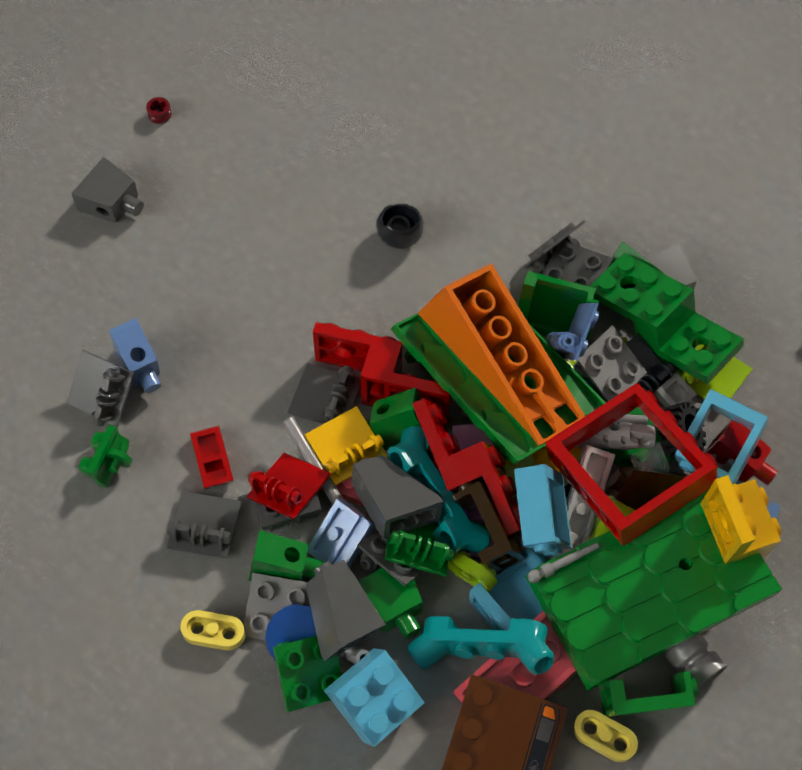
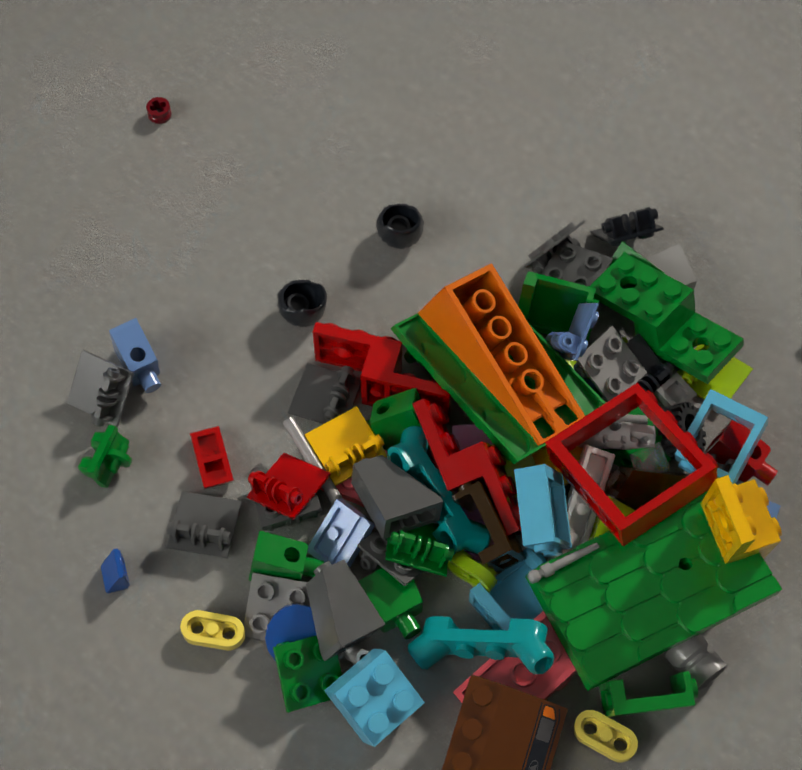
(107, 193): dark grey torso -> none
(114, 572): none -> blue slope
(302, 302): none -> black hair
(622, 228): none -> black hinge

